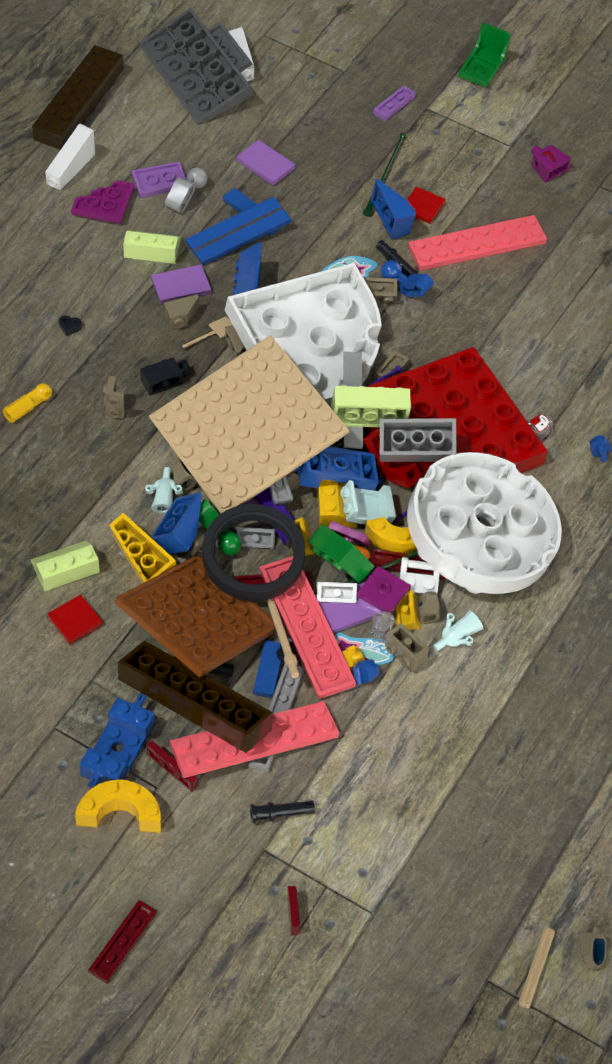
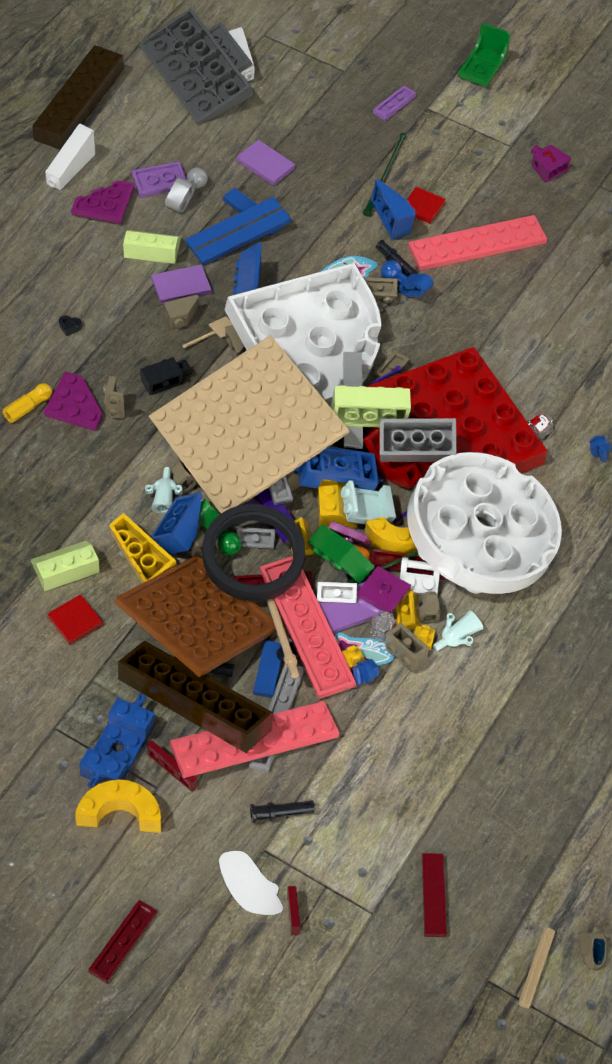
(74, 403): none -> magenta plate
(248, 884): none -> white sticker
(425, 634): none -> yellow tile
(433, 895): none -> dark red tile

